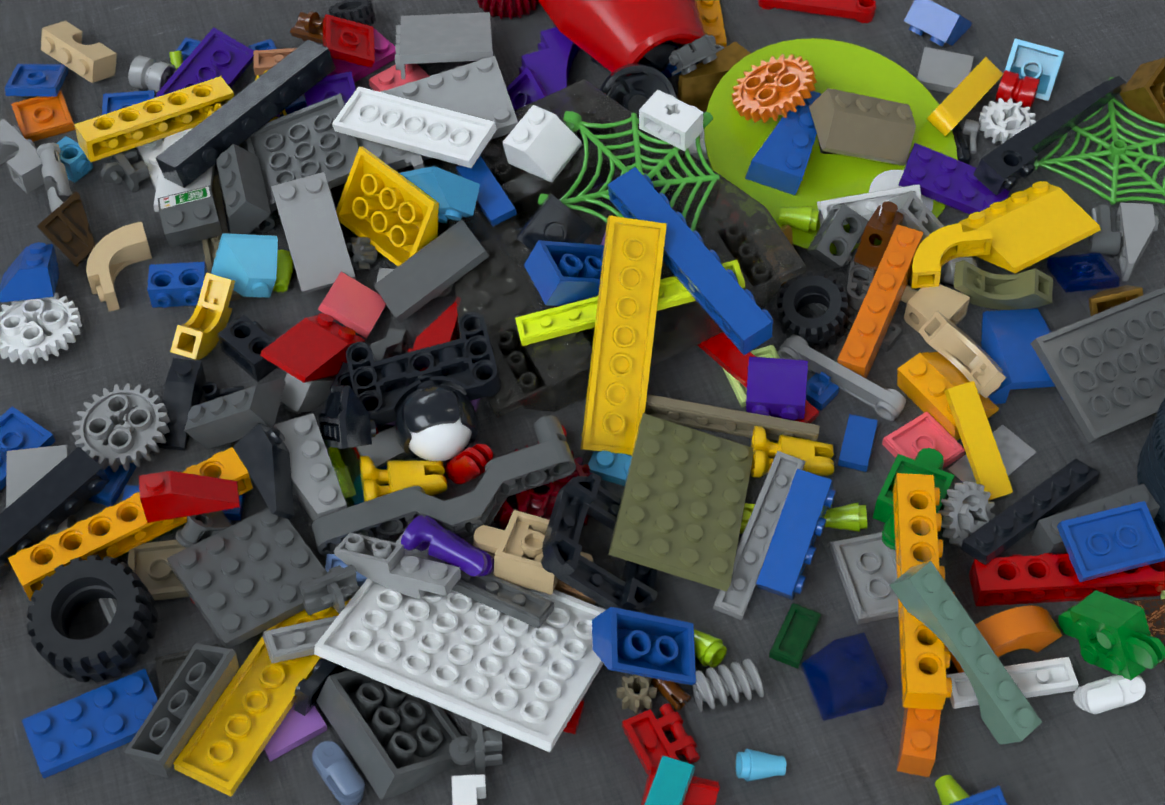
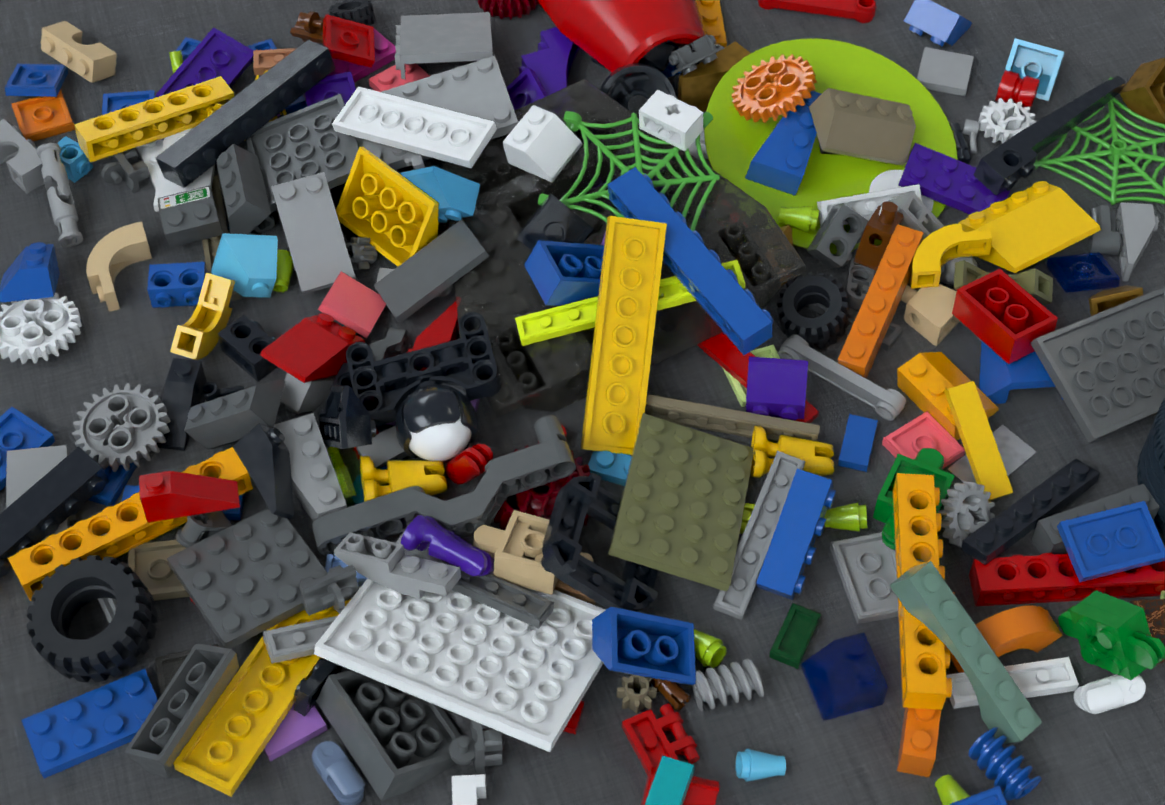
(69, 230): dark brown wing -> none
(148, 74): light grey wheel -> none
(490, 196): blue tile -> none
(821, 390): blue tile -> none
(963, 353): tan arch -> none
(965, 96): yellow beam -> none
(1002, 766): none -> blue piece
(1003, 315): none -> red brick

